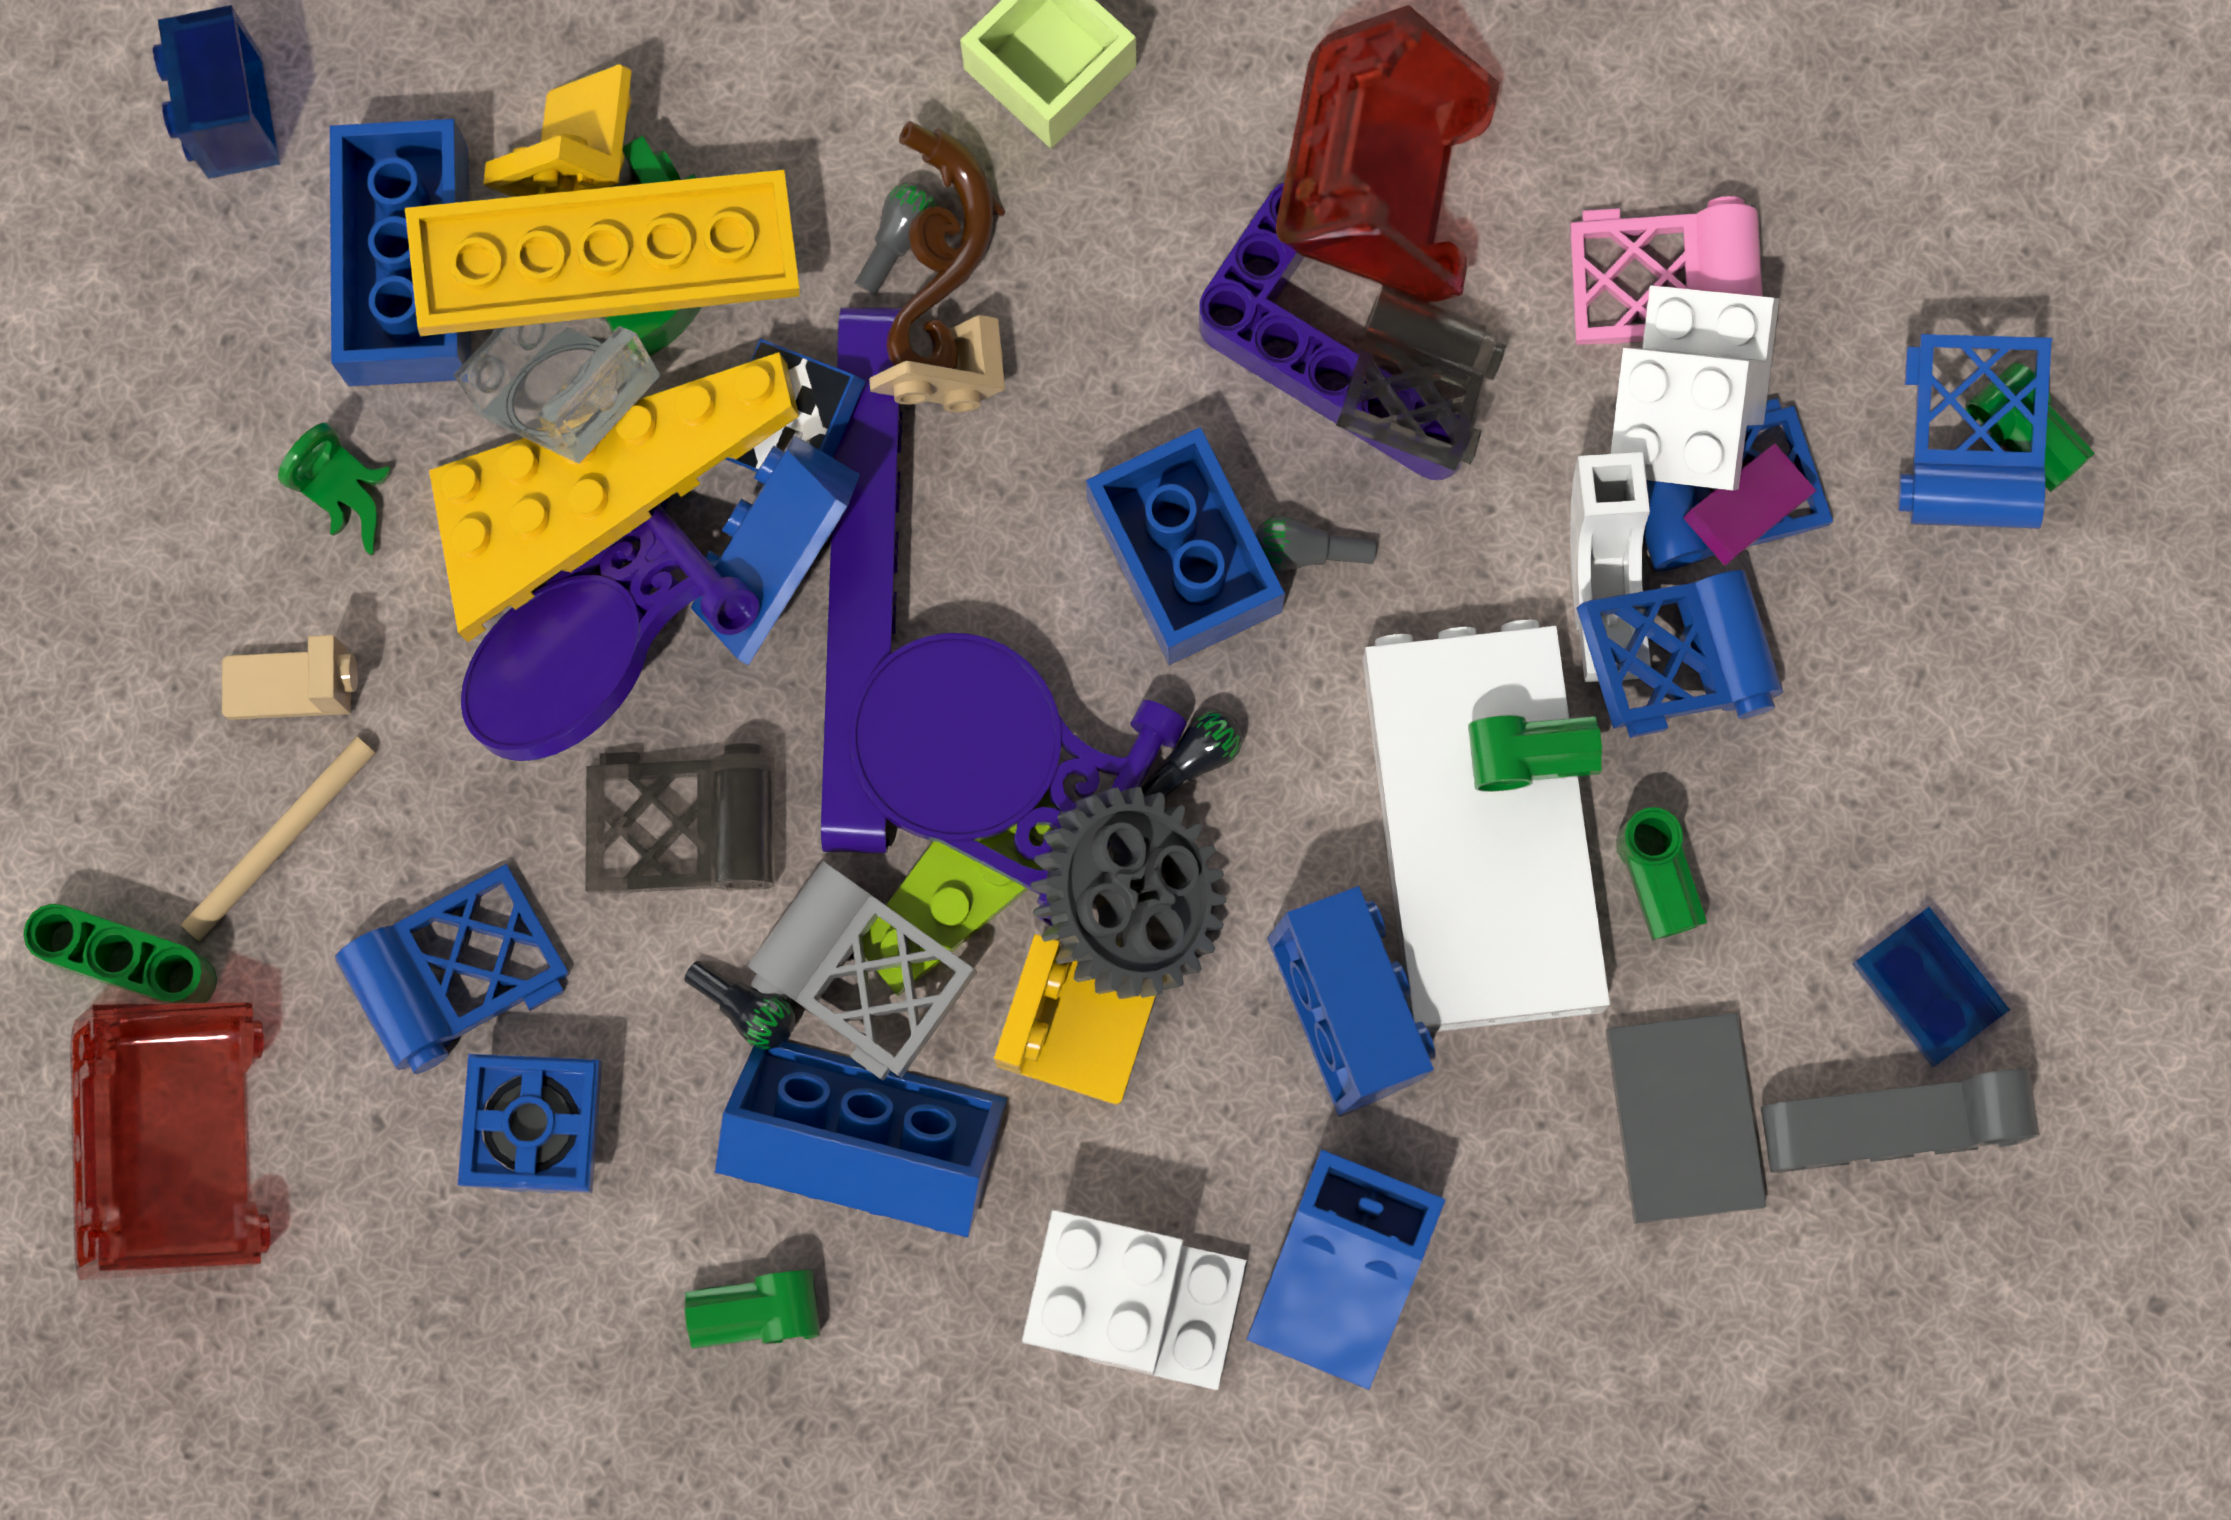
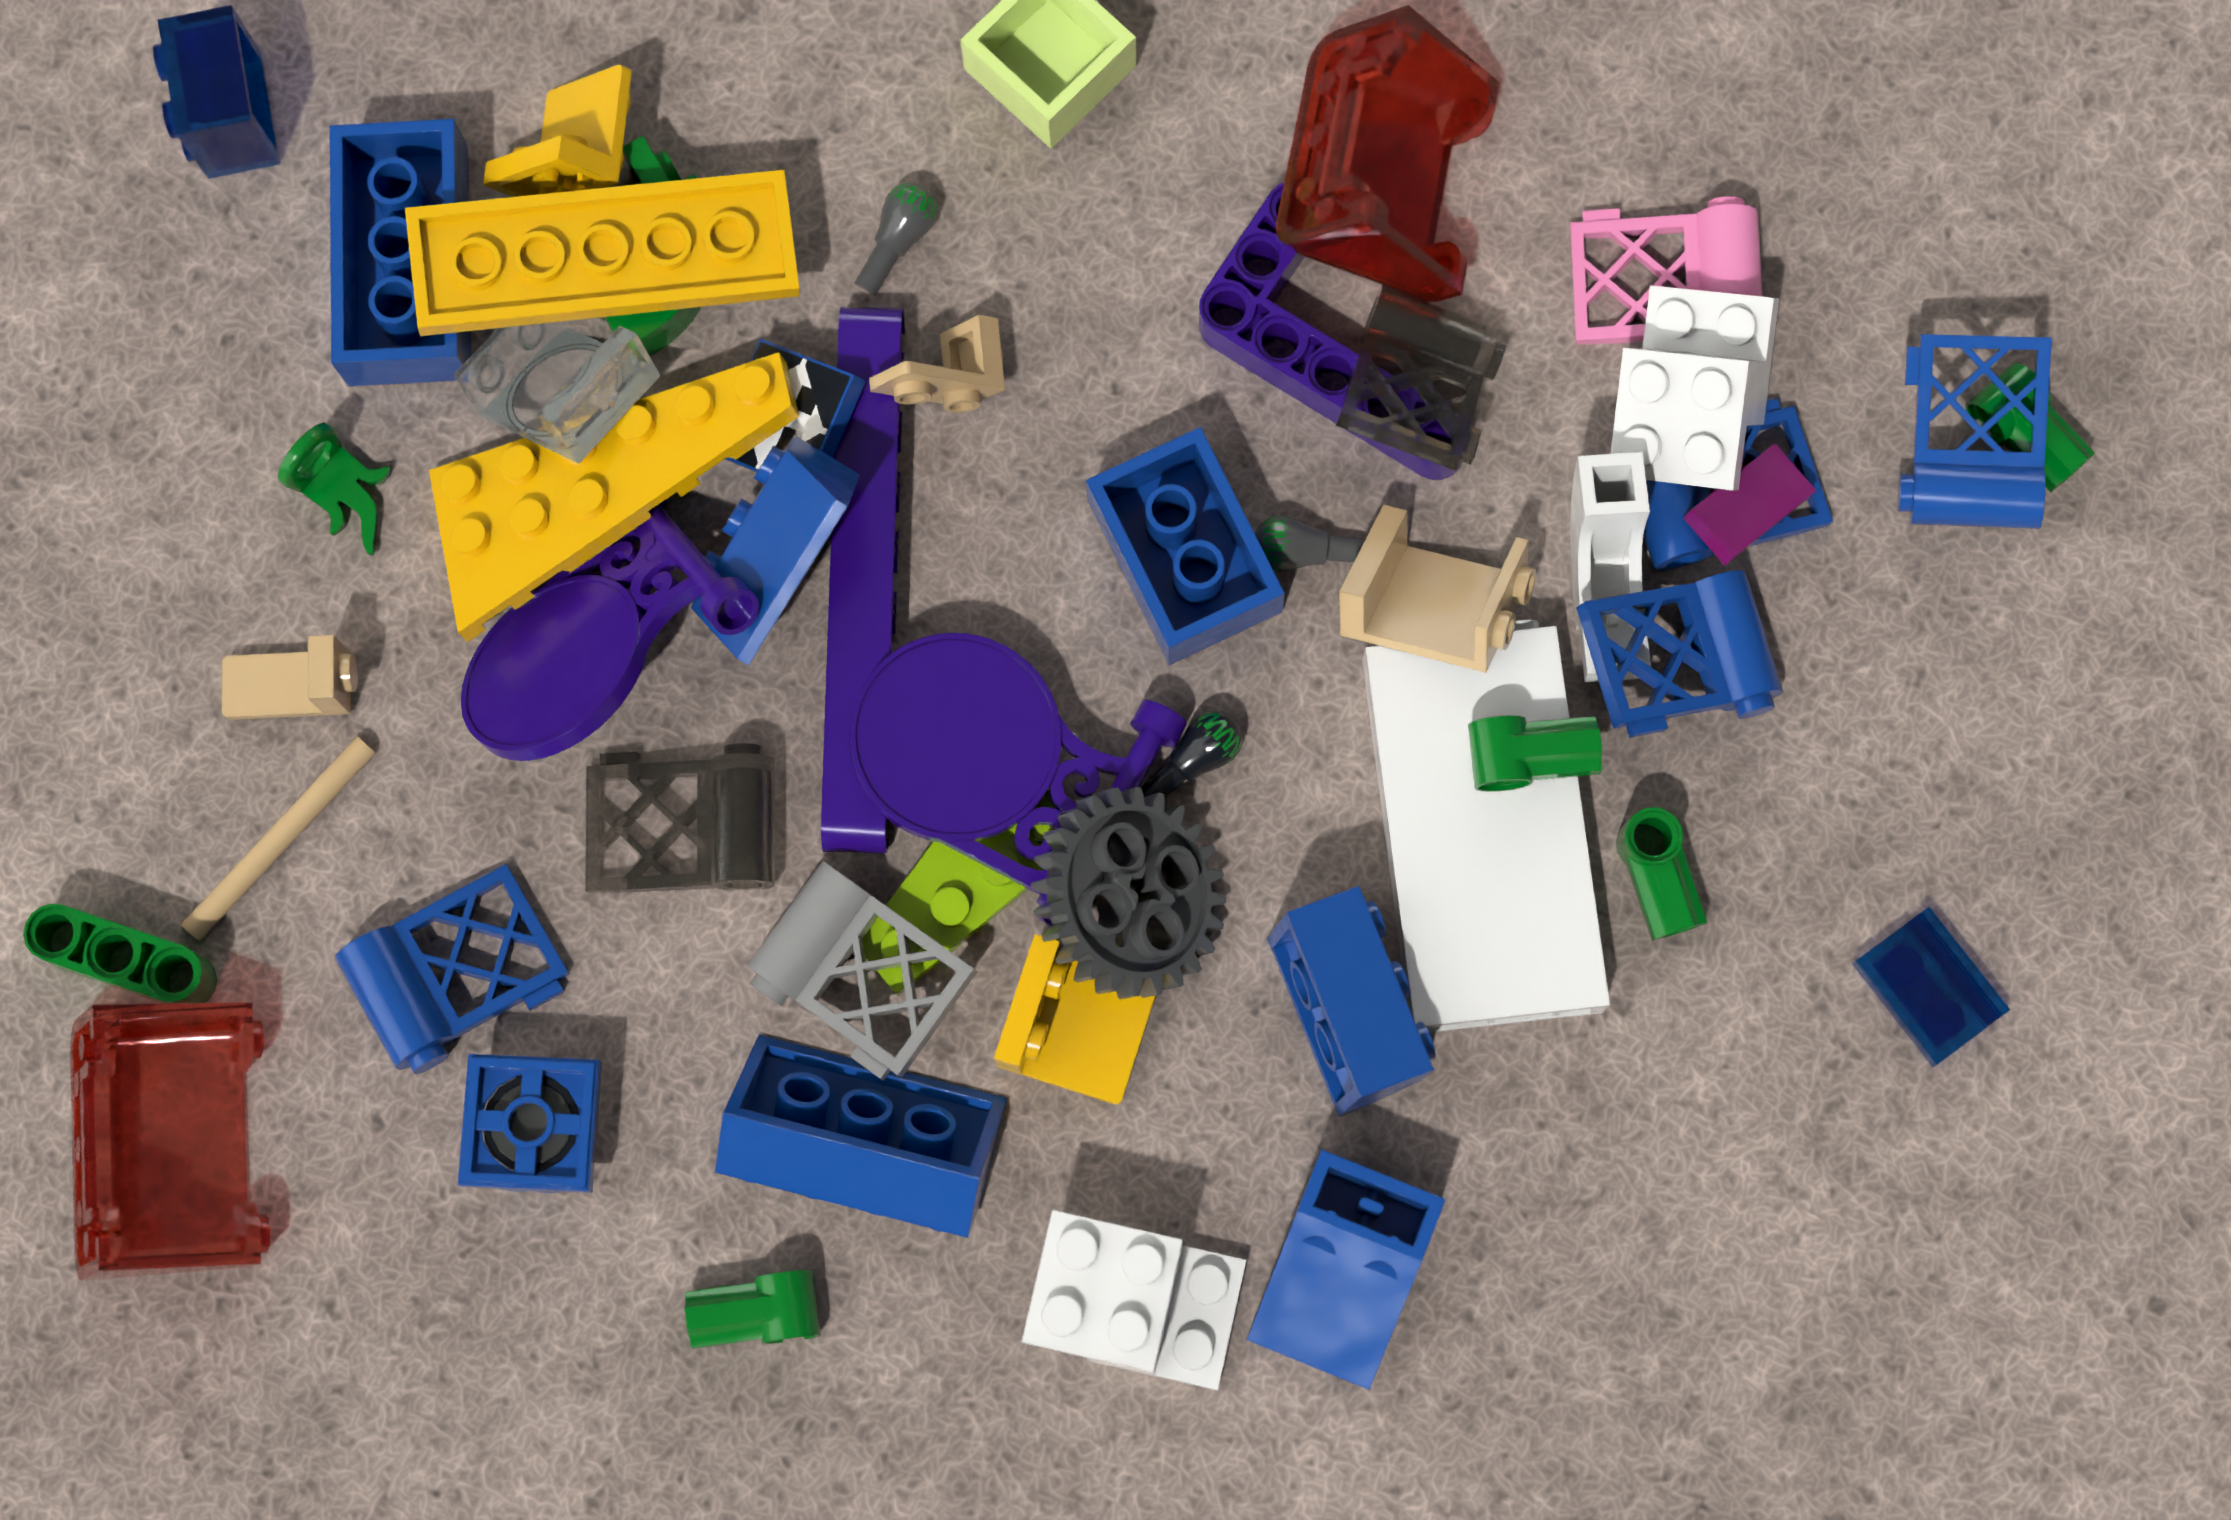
(759, 1018): black piece -> none
(929, 246): reddish brown plant -> none
(1432, 600): none -> tan panel
(1685, 1118): dark grey tile -> none
(1901, 1122): dark grey beam -> none

